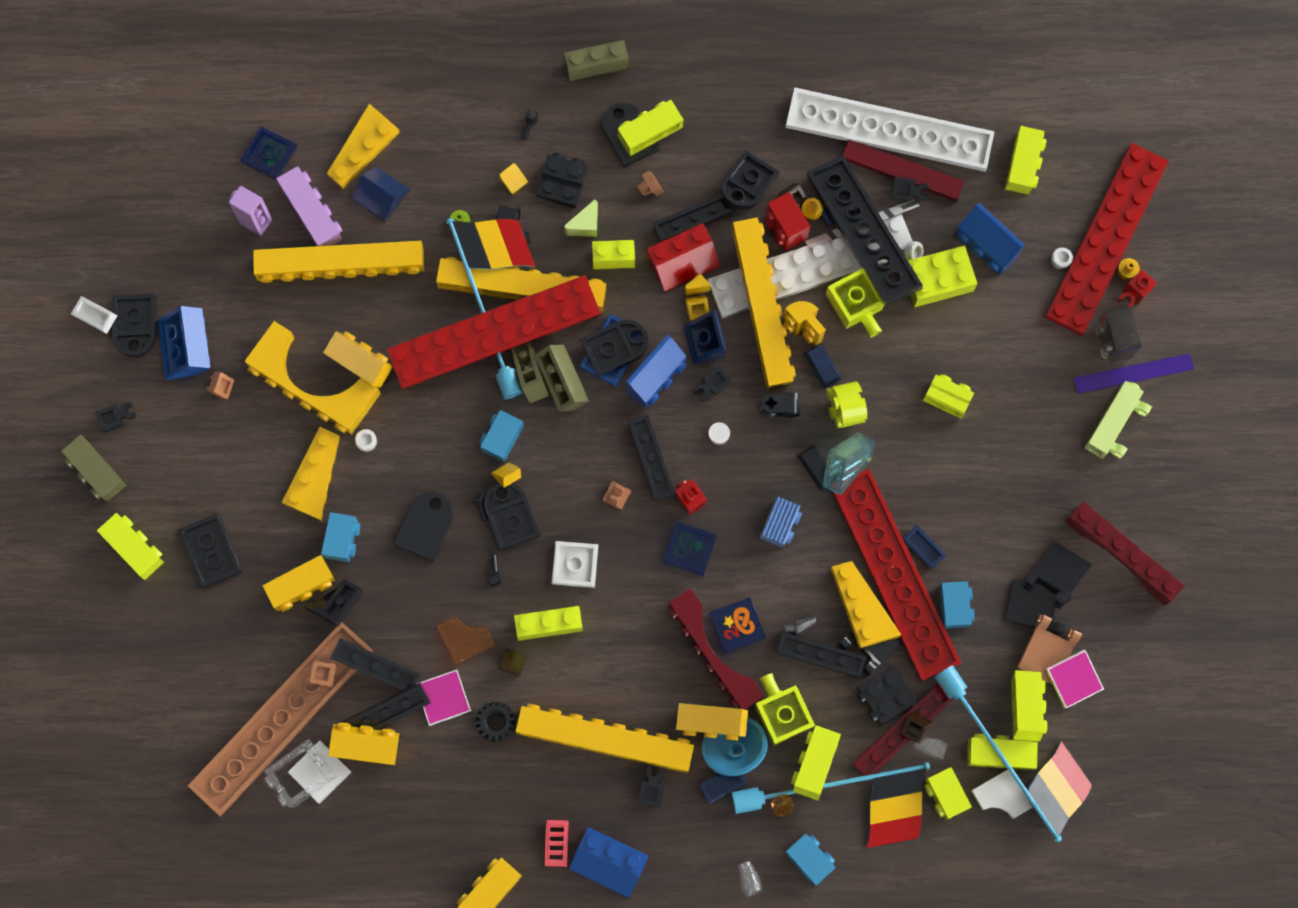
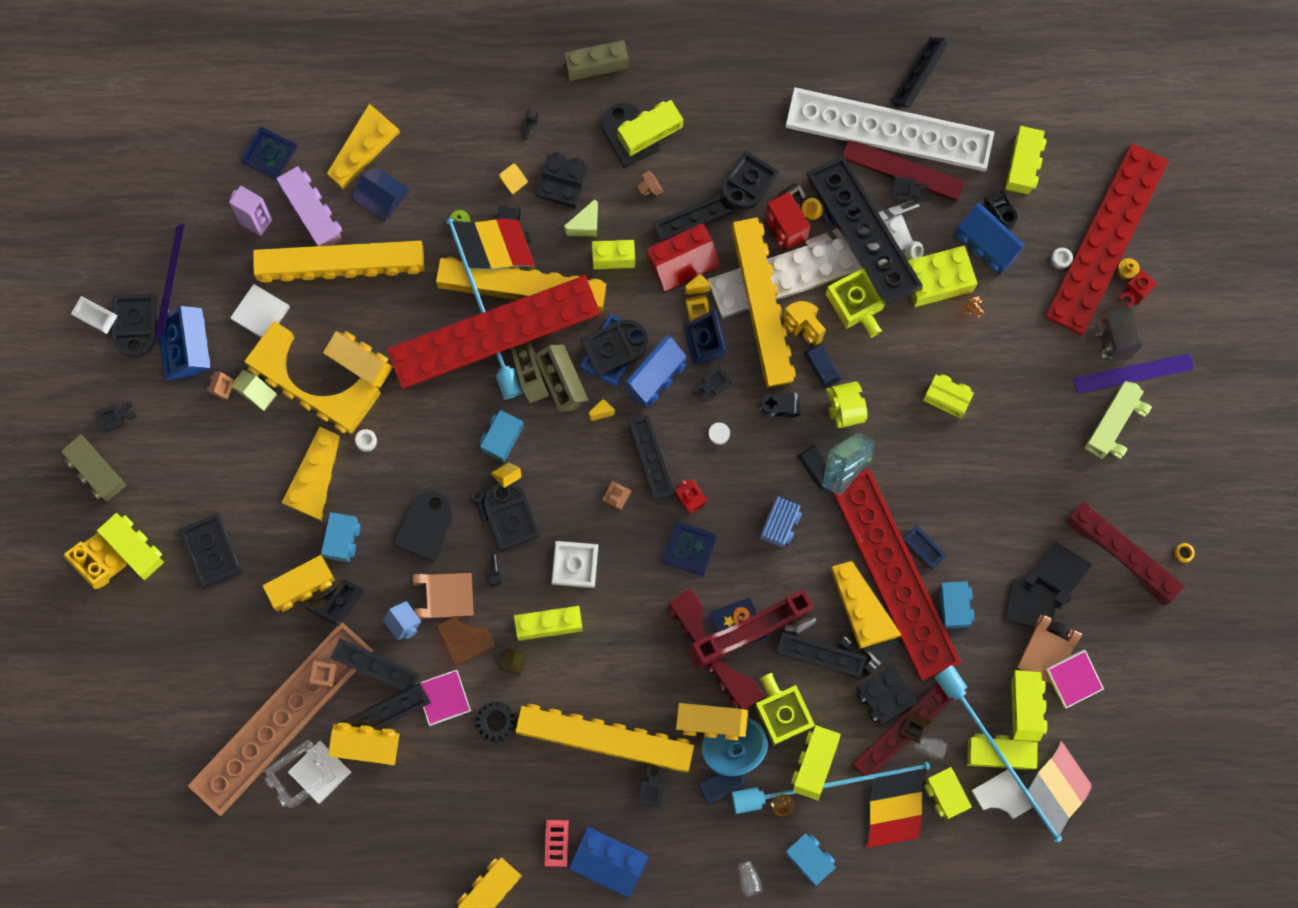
(95, 561): none -> yellow brick
(169, 280): none -> dark purple sticker
(253, 389): none -> yellowish green slope
(259, 311): none -> white tile
(402, 621): none -> medium blue brick
(446, 595): none -> nougat flag
(601, 411): none -> yellow slope
(751, 629): none -> dark red arch
(919, 72): none -> black plate
(974, 305): none -> clear orange tile
(1000, 207): none -> black piece
(1178, 556): none -> yellow piece

